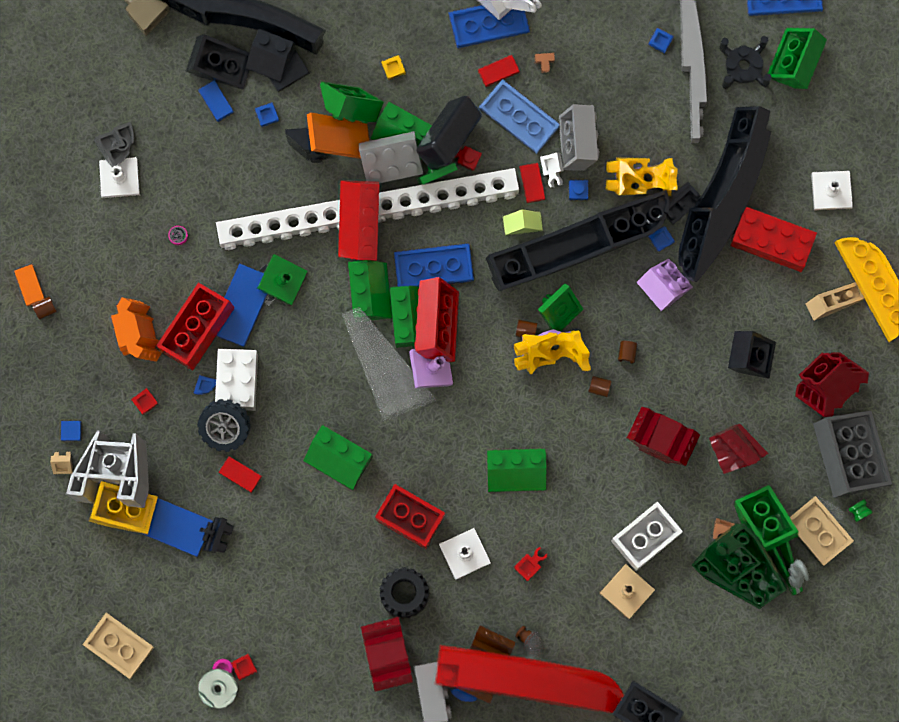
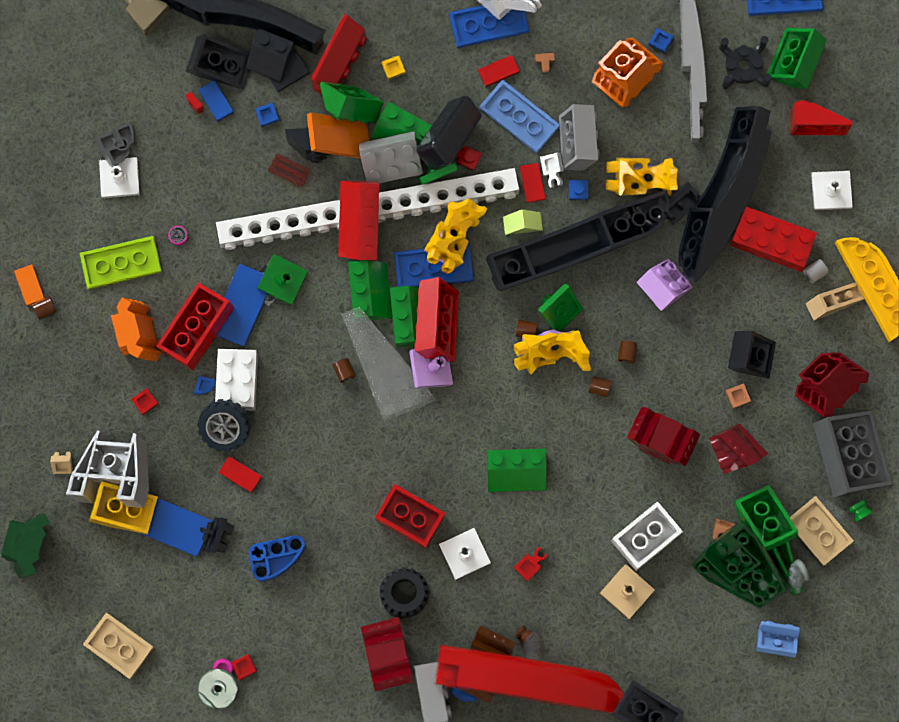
(24, 543): none -> dark green slope
(70, 430): blue tile -> none
(120, 262): none -> lime tile
(194, 103): none -> red tile
(275, 163): none -> clear red tile
(275, 563): none -> blue beam
(337, 457): green slope -> none
(339, 53): none -> red slope
(344, 370): none -> reddish brown beam
(442, 243): none -> yellow hips
(626, 71): none -> orange slope
(661, 239): blue tile -> none
(738, 396): none -> nougat plate
(777, 638): none -> medium blue bracket
(816, 120): none -> red slope
(816, 271): none -> light grey beam

